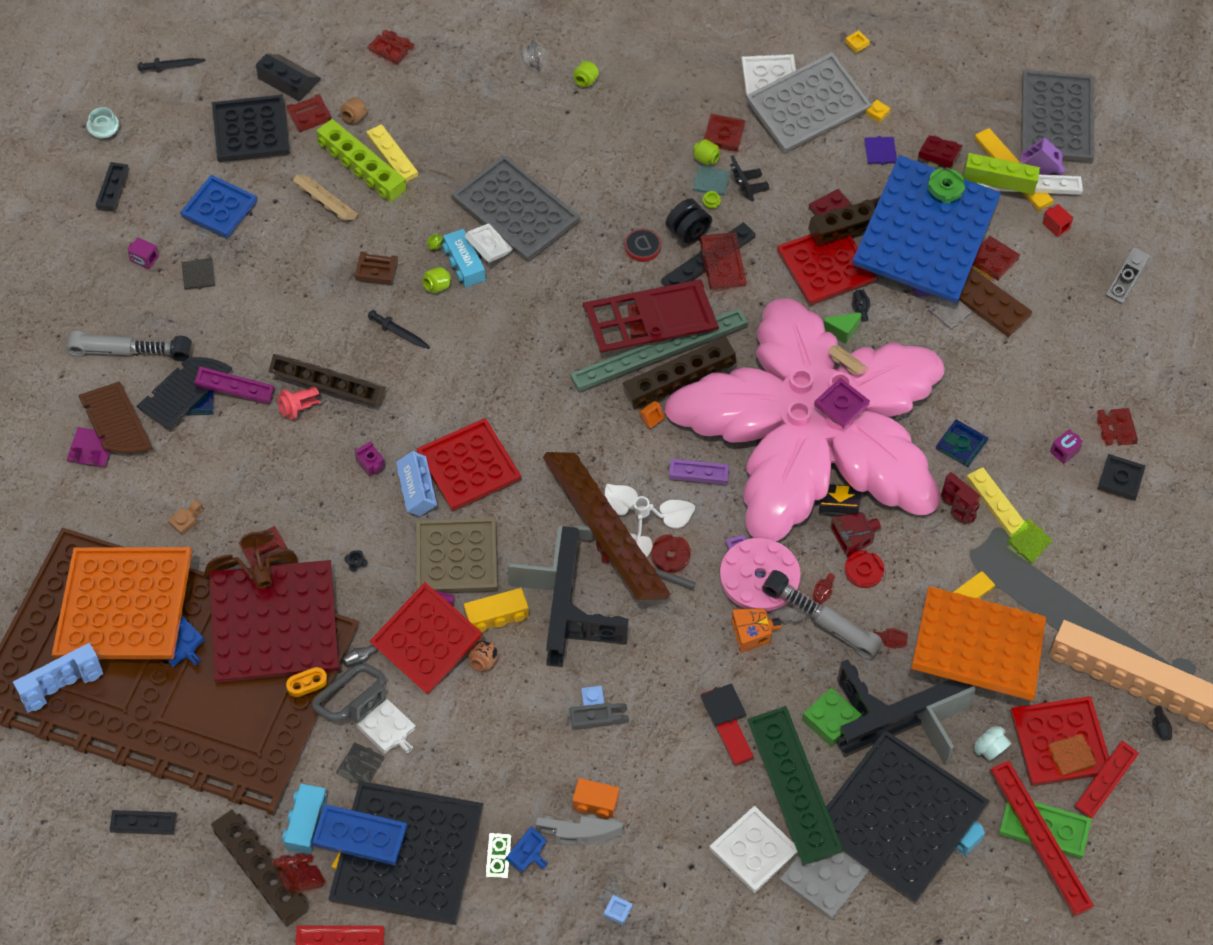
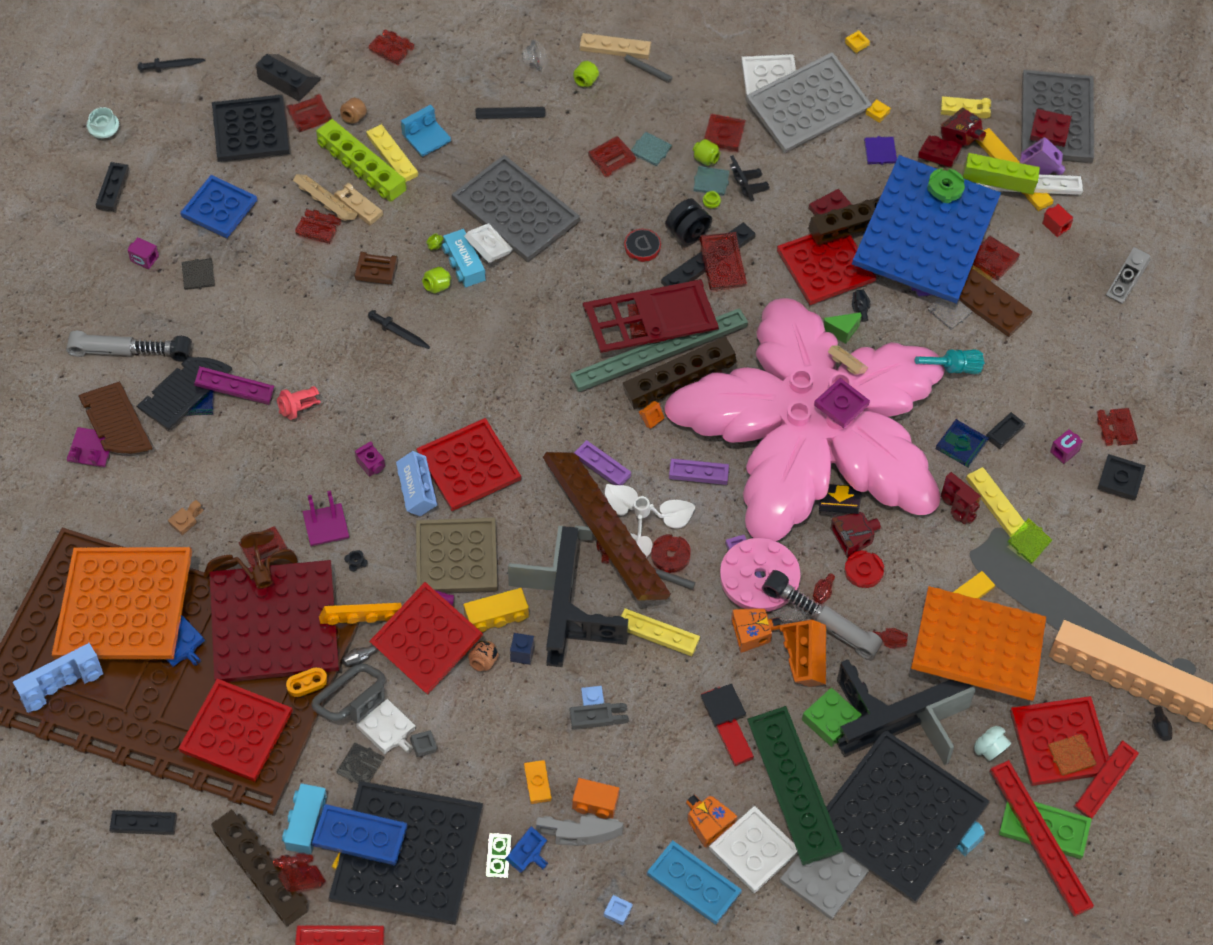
(235, 730): none -> red plate
(316, 229): none -> clear red plate
(326, 523): none -> magenta plate
(327, 379): dark brown brick -> none
(358, 613): none -> light orange plate
(366, 209): none -> tan plate
(423, 131): none -> dark azure bracket
(423, 743): none -> dark grey plate
(510, 112): none -> black axle
(522, 648): none -> dark blue brick
(537, 782): none -> light orange plate
(602, 464): none -> medium lavender plate
(609, 151): none -> clear red plate
(615, 46): none -> tan plate
(648, 68): none -> dark grey bar
(651, 149): none -> clear light blue piece
(661, 633): none -> light yellow plate
(694, 882): none -> dark azure plate
(709, 818): none -> orange torso
(807, 651): none -> orange wedge
(951, 105): none -> light yellow plate
(957, 361): none -> teal piece
(963, 128): none -> dark red torso
(1005, 430): none -> black tile
(1051, 126): none -> dark red plate

